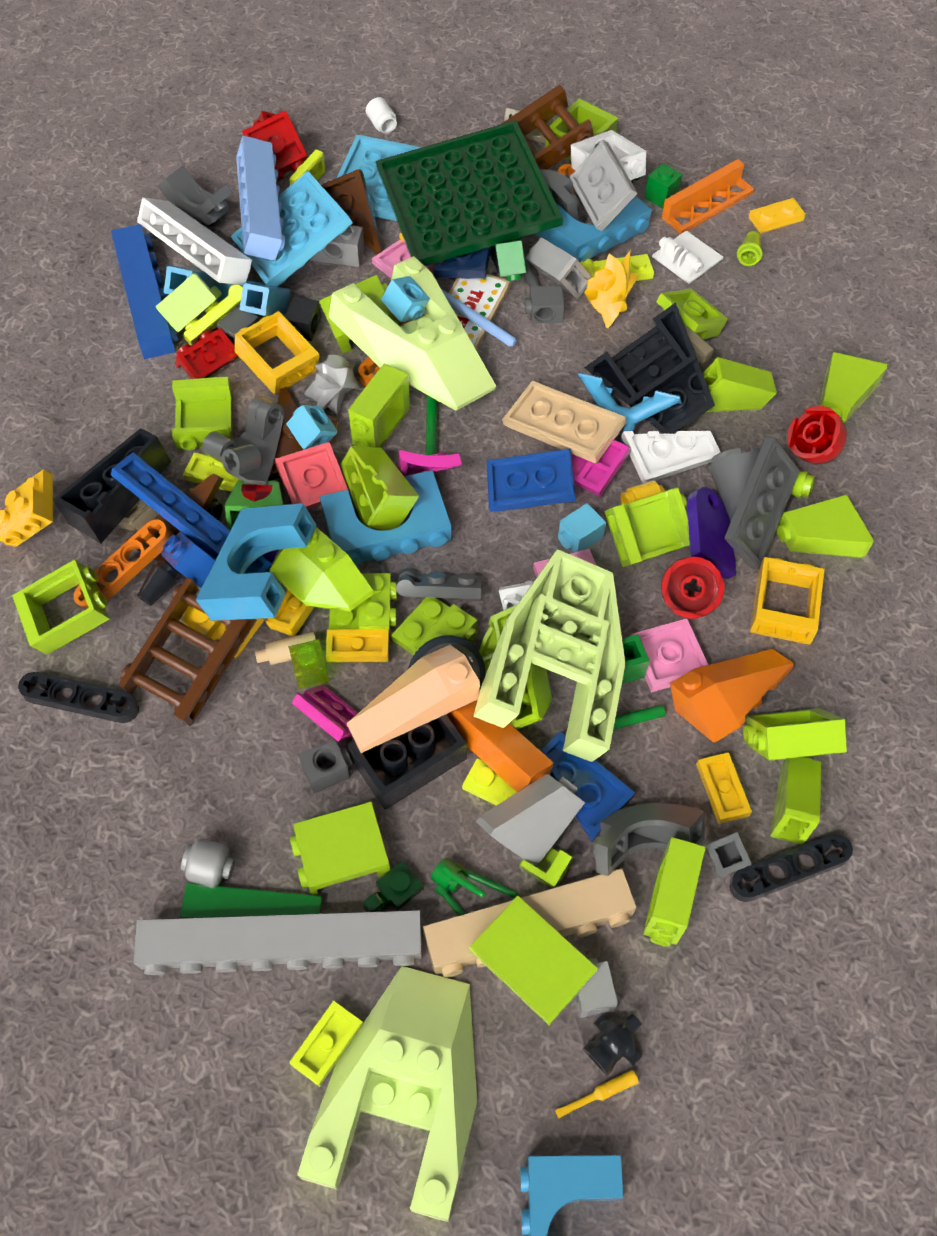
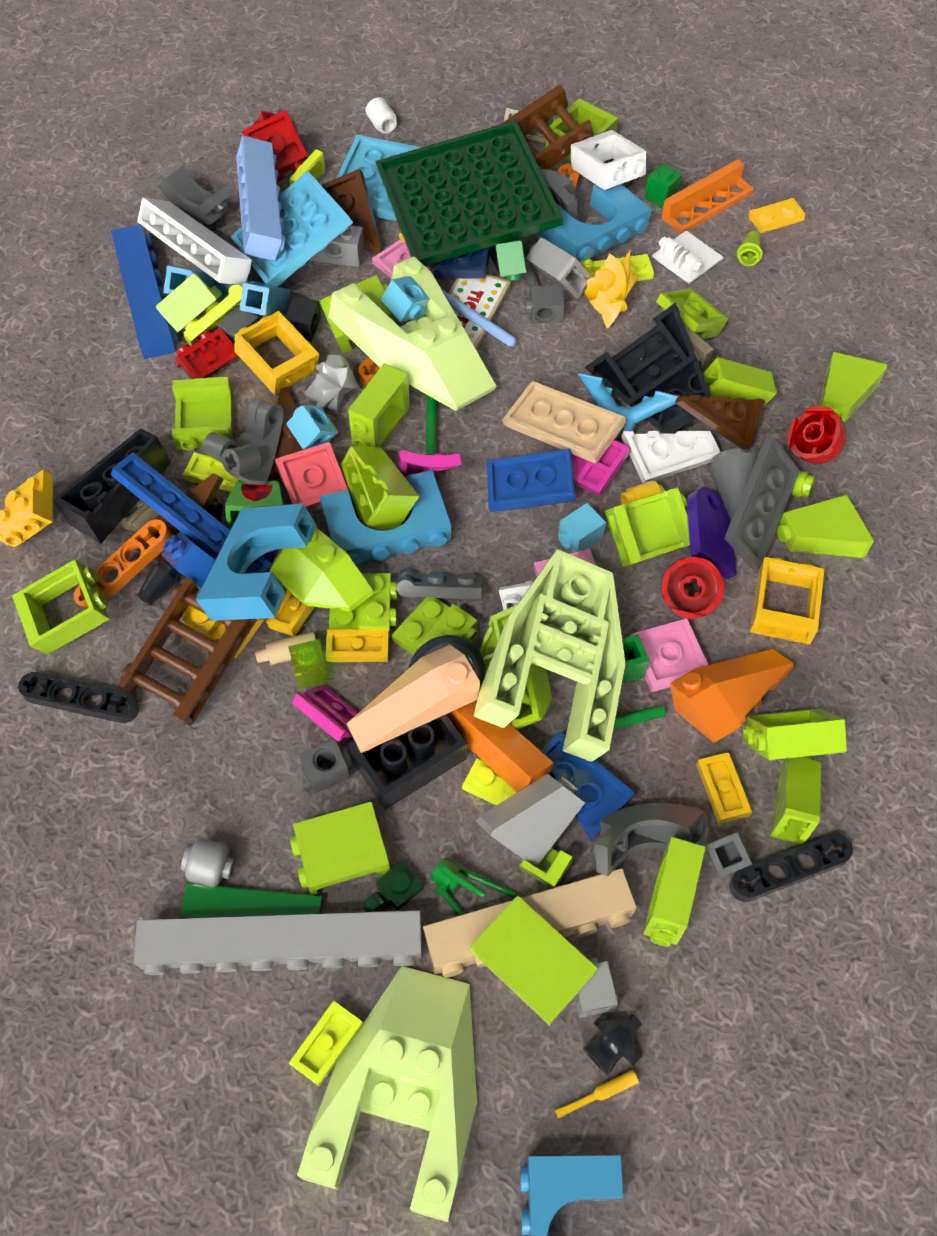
(603, 185): light grey tile -> none
(730, 417): none -> reddish brown wing

